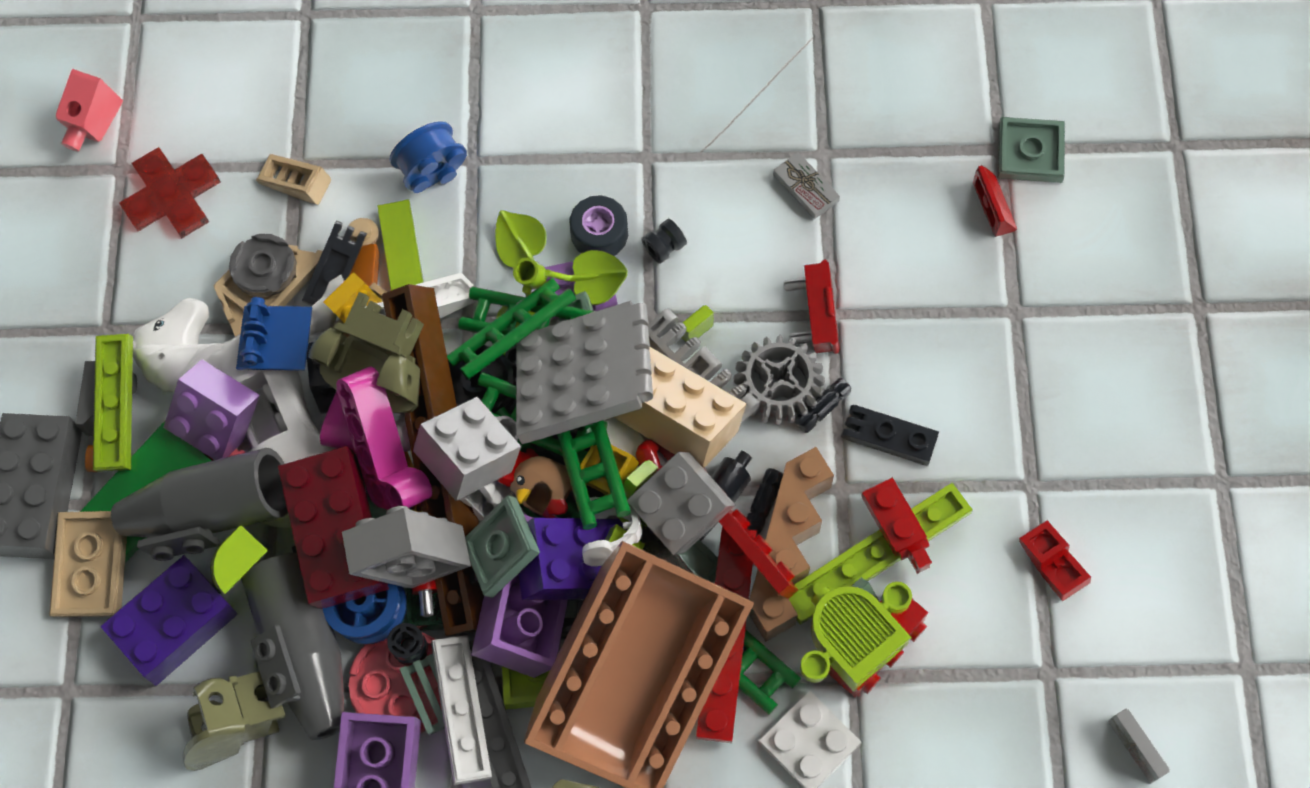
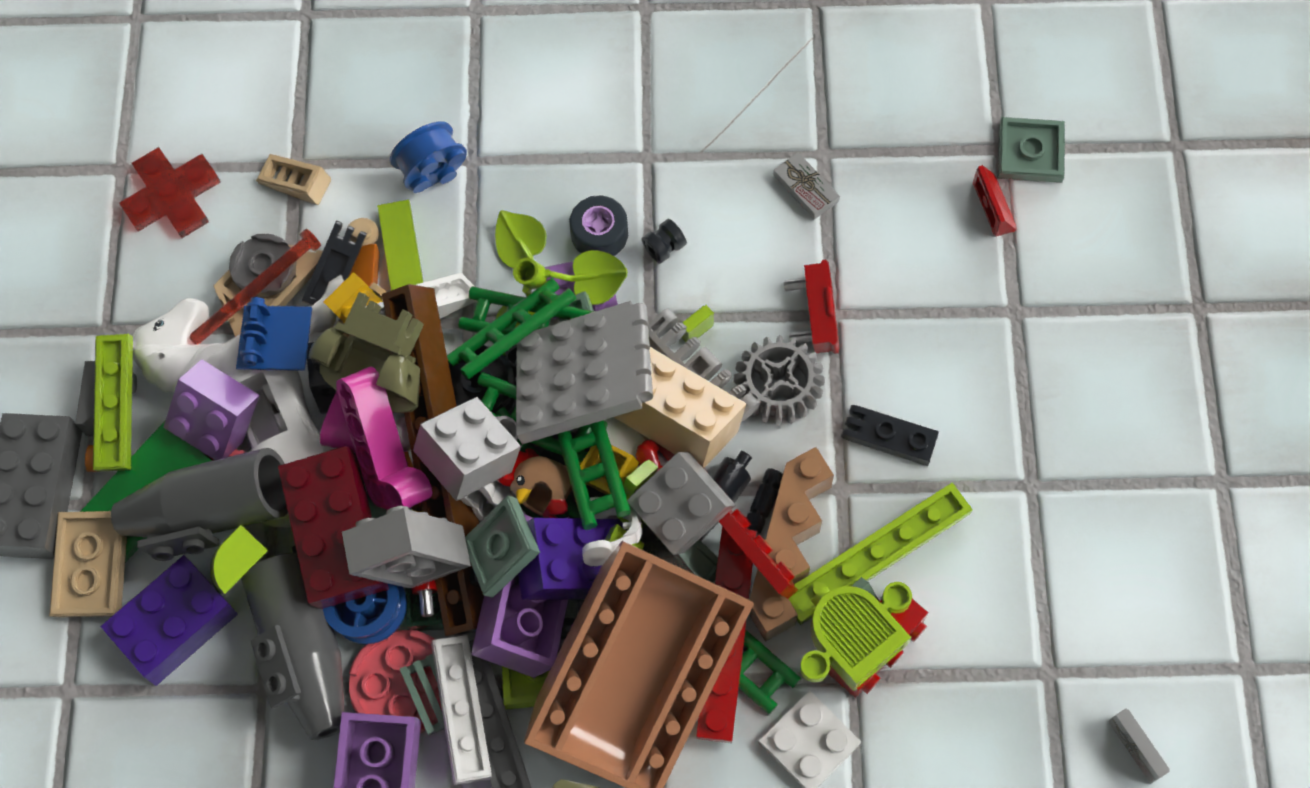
(86, 109): coral torso -> none
(229, 723): olive piece -> none
(307, 242): none -> clear red bar
(410, 649): black wheel -> none
(825, 404): black axle -> none
(898, 523): red hinge -> none
(1054, 561): red slope -> none

